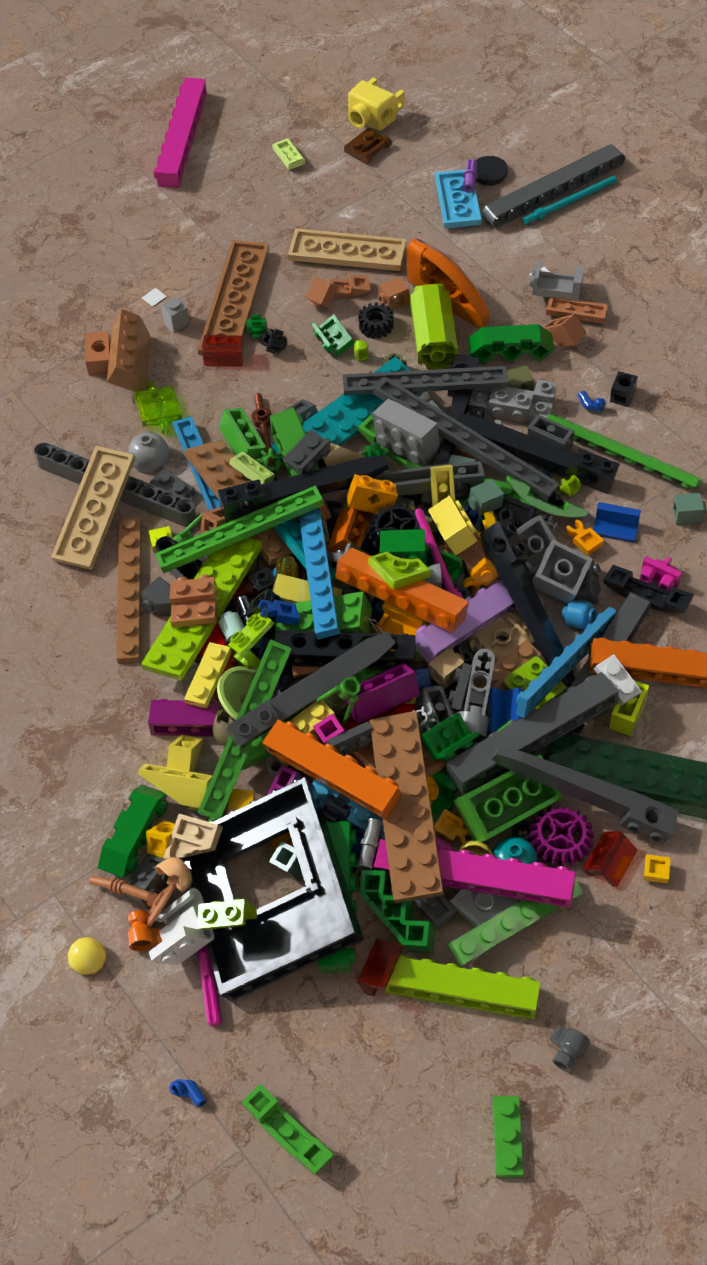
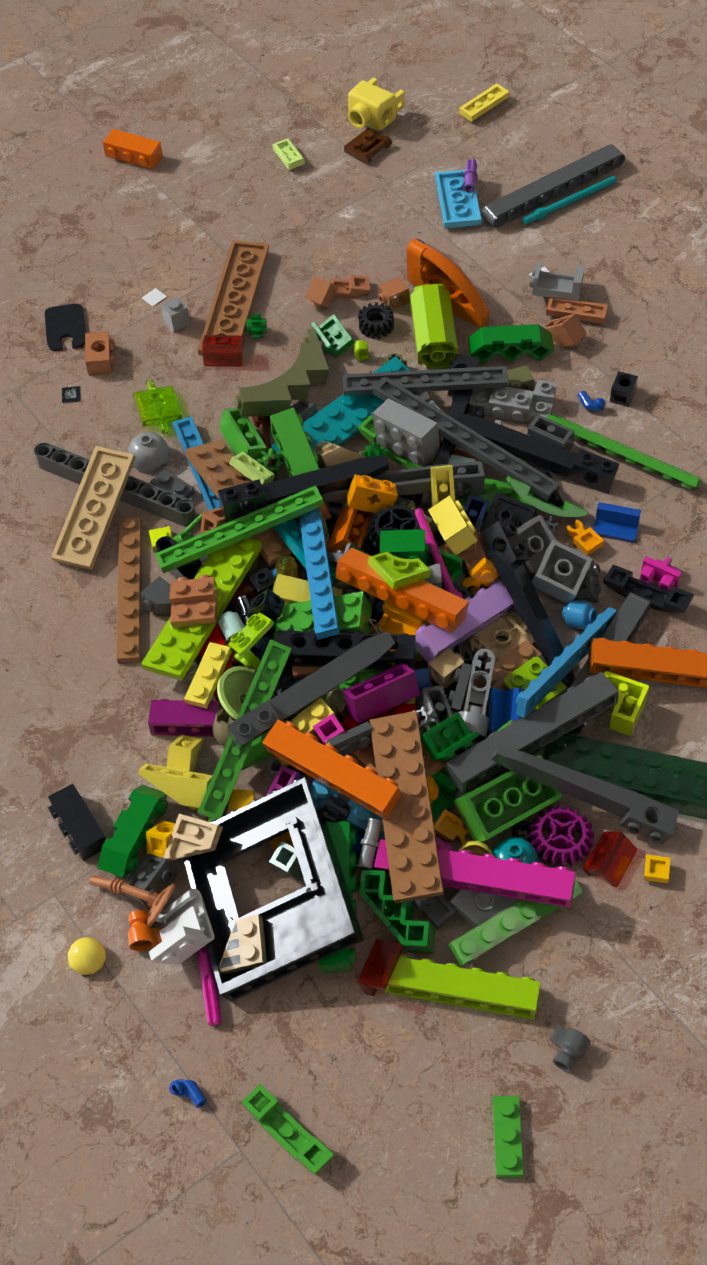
(65, 322): none -> black piece
(70, 394): none -> black sticker
(76, 822): none -> black brick
(128, 352): medium nougat slope -> none
(132, 149): none -> orange brick
(177, 873): light nougat hair -> none
(180, 133): dark pink brick -> none
(225, 914): bracket -> none
(245, 945): none -> tan wing
(274, 341): black gear -> none
(282, 611): blue plate -> none
(293, 385): none -> olive arch
(307, 452): dark grey bracket -> none
(346, 690): bright green plant -> none
(347, 249): tan plate -> none
(484, 102): none -> light yellow plate
(485, 497): sand green brick -> none
(490, 519): yellow plate -> none
(491, 170): black tile -> none
(570, 486): lime piece -> none
(620, 679): white plate -> none
(688, 508): sand green brick -> none

